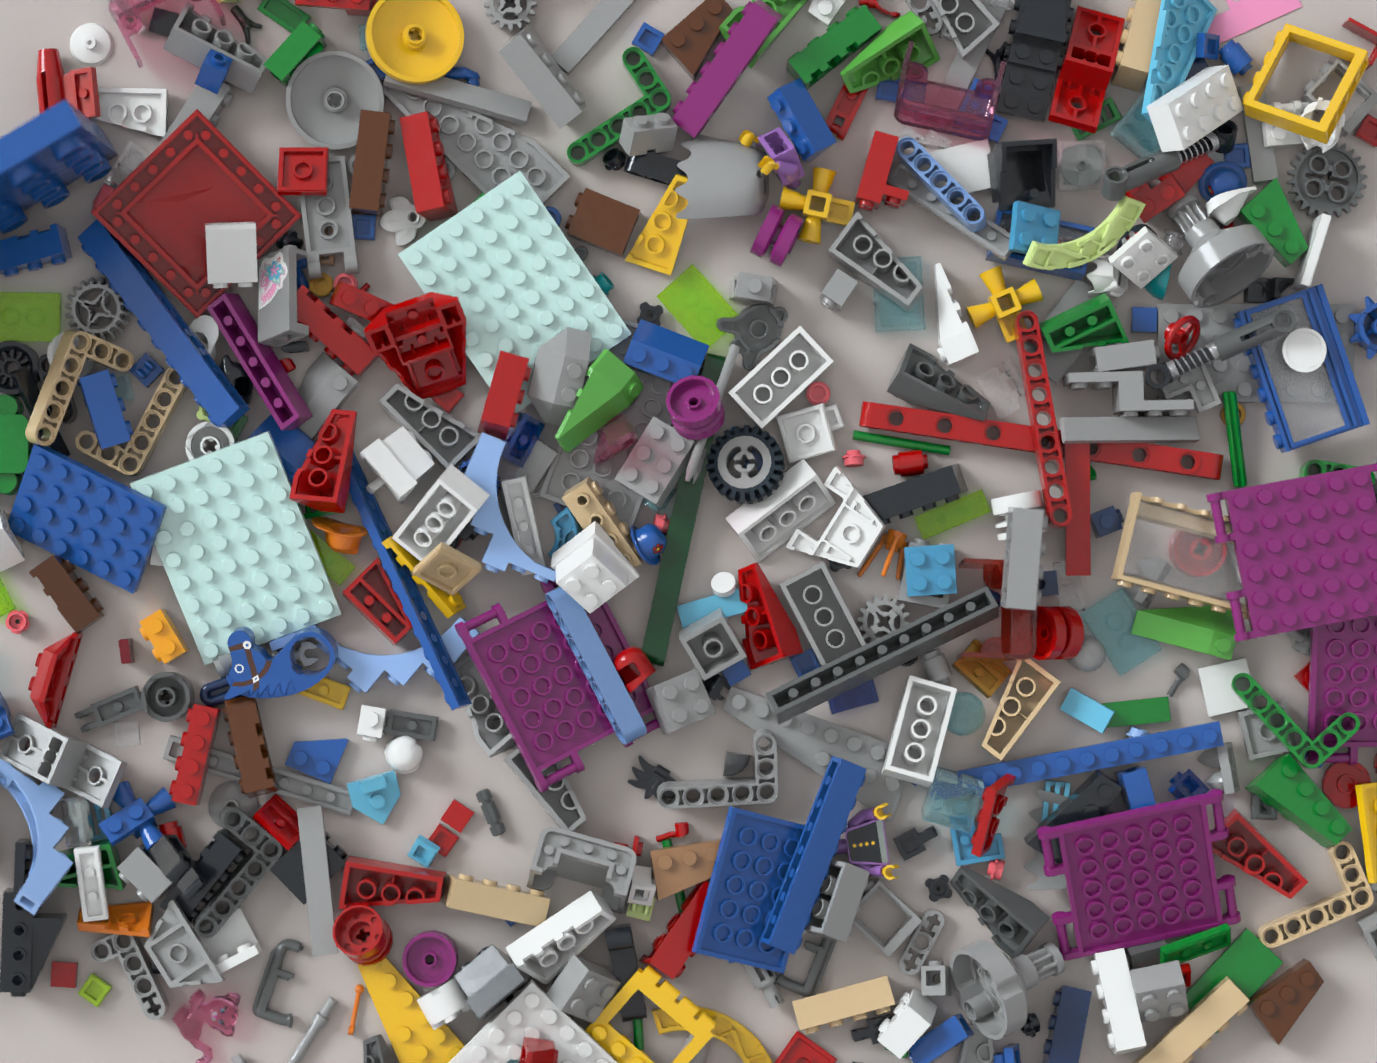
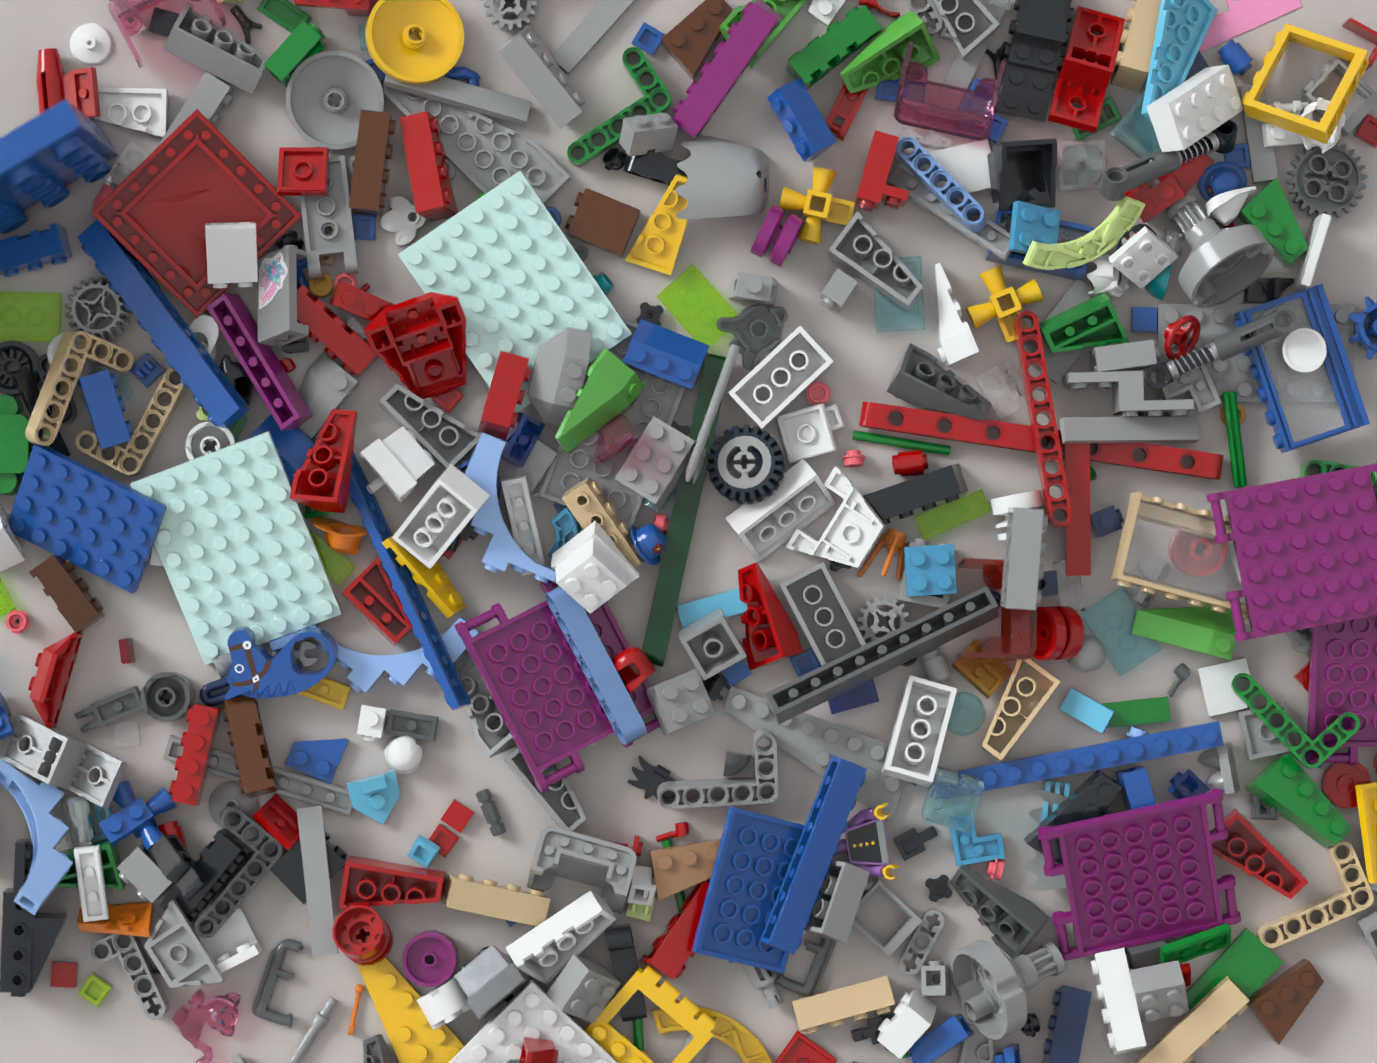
(164, 637): light orange brick -> none
(213, 71): blue brick -> none
(447, 568): tan tile -> none
(695, 407): magenta wheel -> none
(723, 584): white tile -> none
(779, 158): medium lavender torso -> none
(988, 823): red wing -> none
(1207, 46): blue tile -> none

